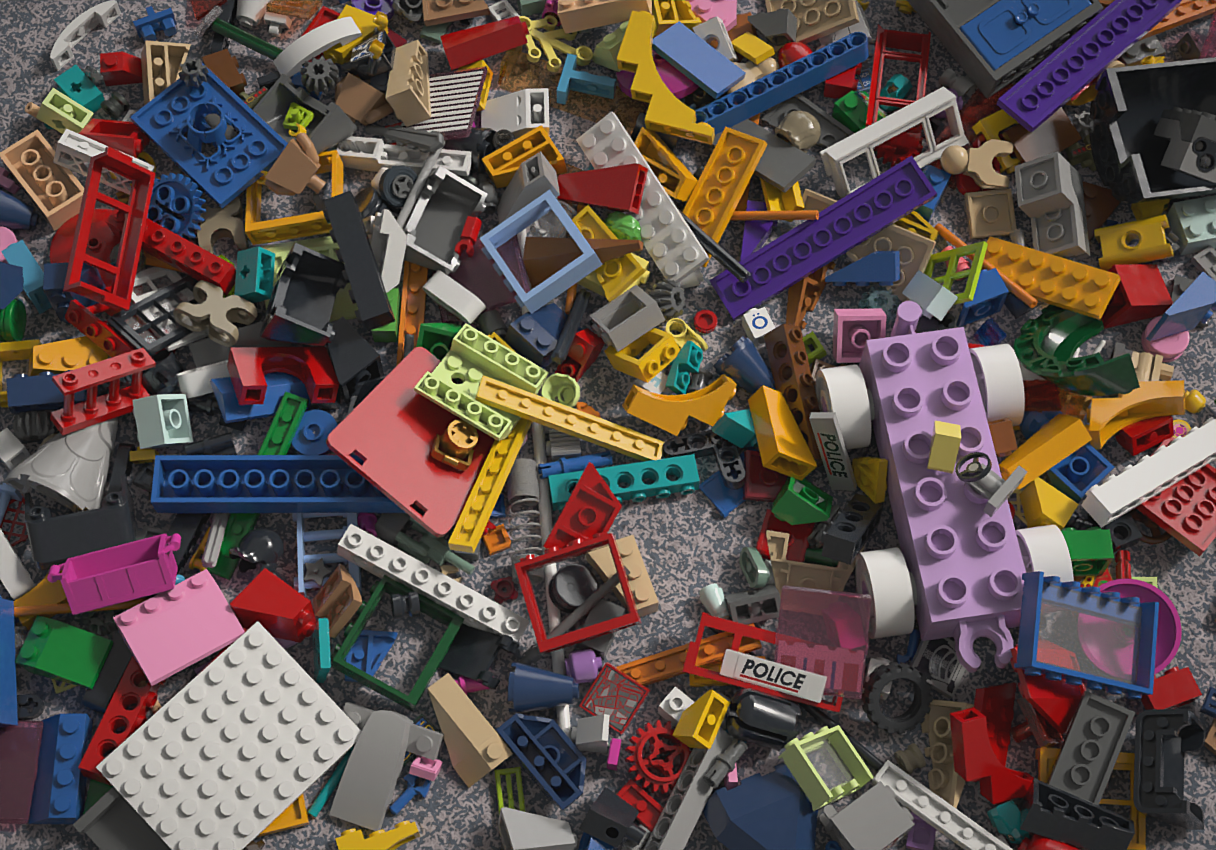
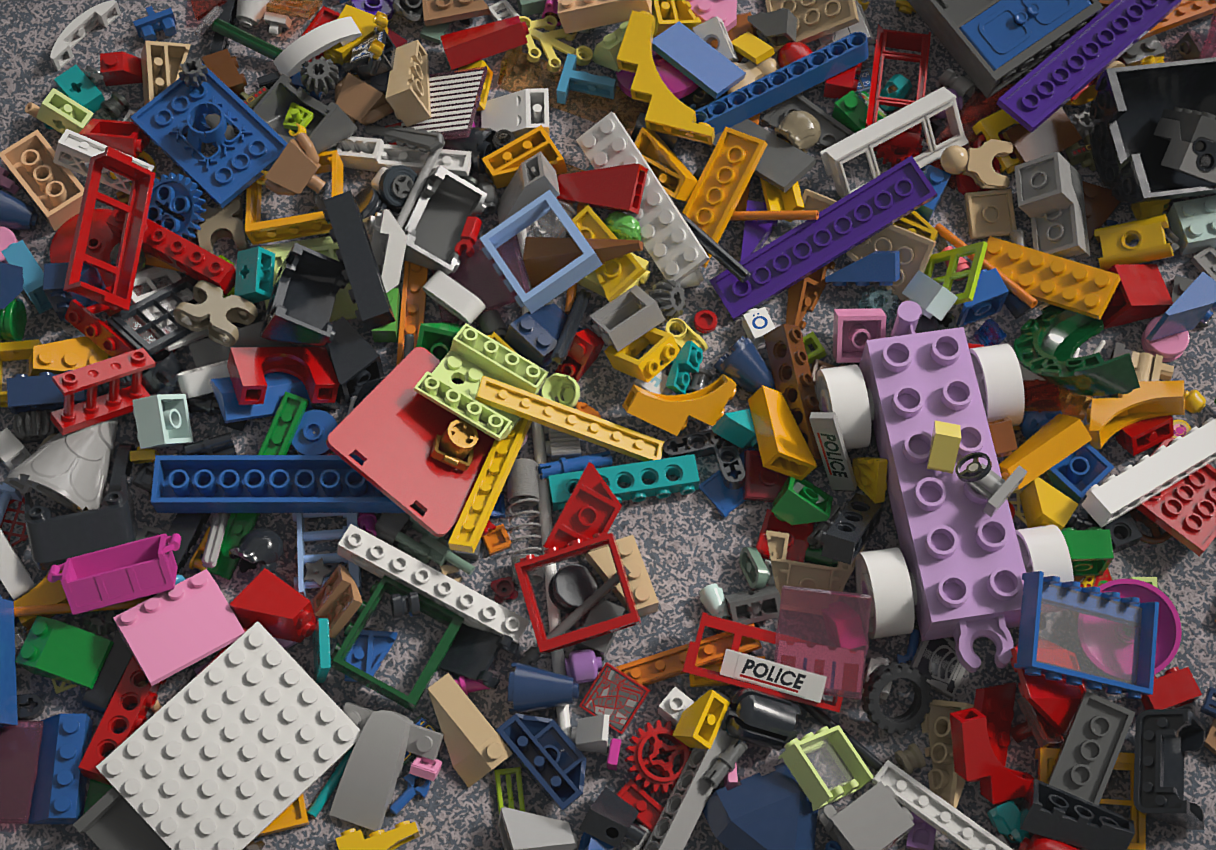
(1123, 568): red axle -> none

